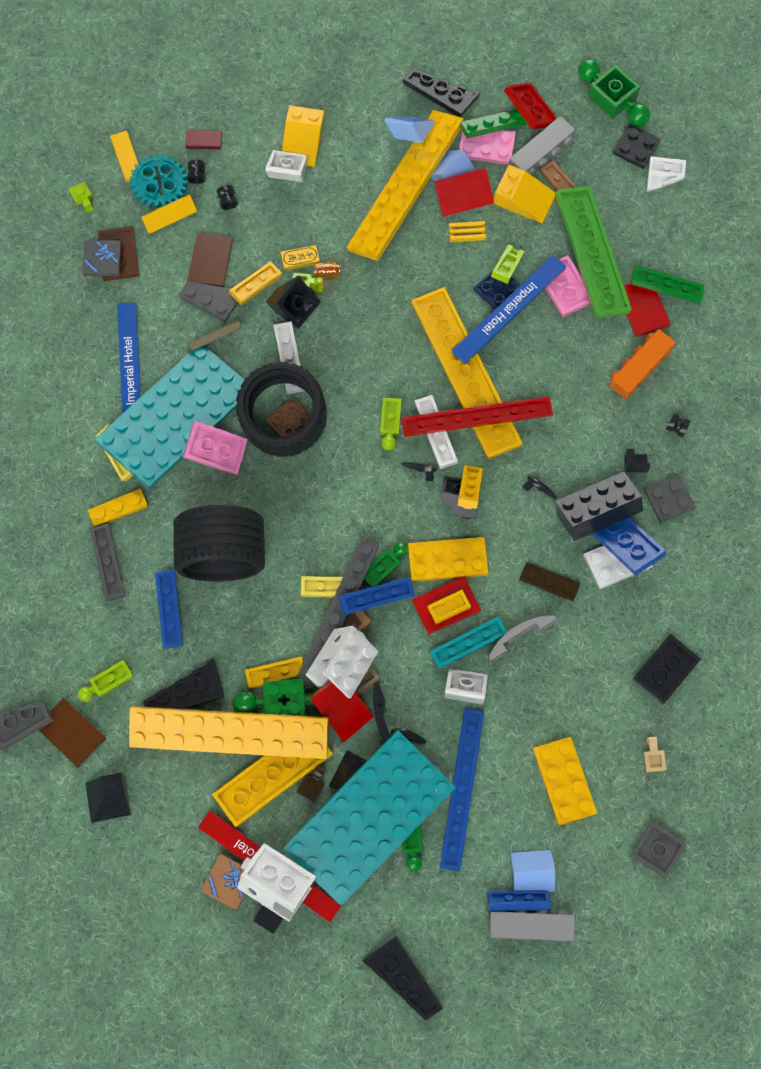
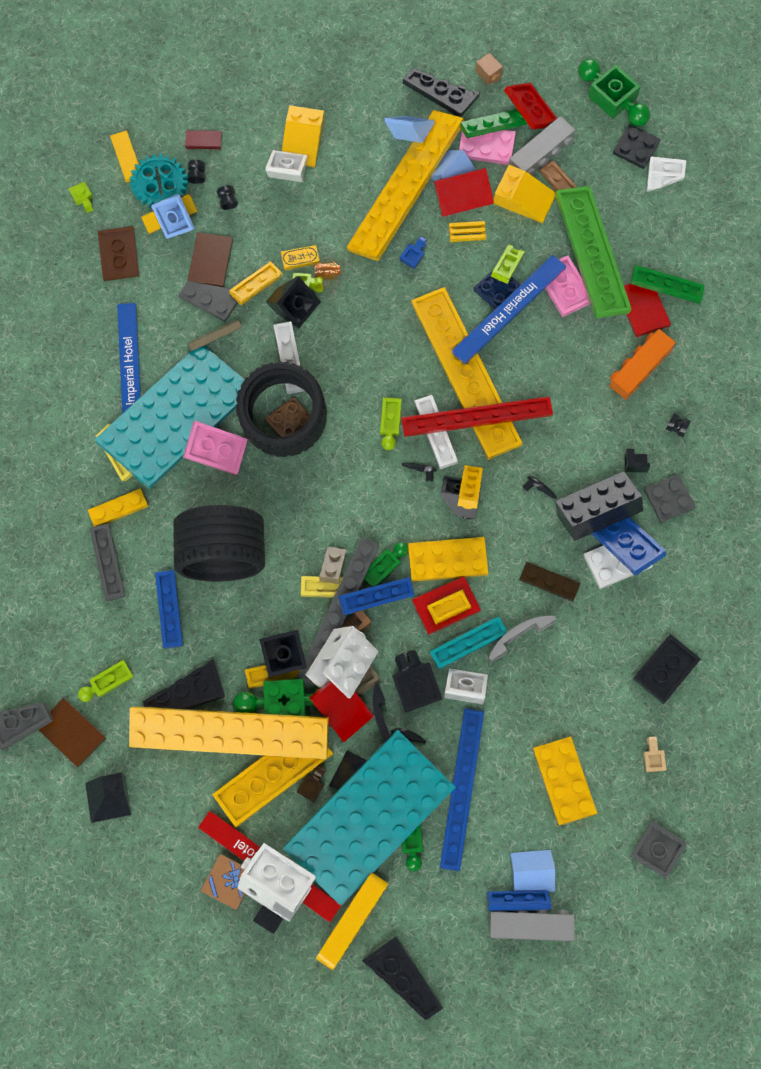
(101, 258): dark grey tile -> none
(173, 216): none -> light blue slope
(283, 653): none -> black slope
(333, 565): none -> plate
(352, 921): none -> yellow beam
(413, 254): none -> blue plate
(415, 682): none -> black plate
(489, 69): none -> medium nougat brick

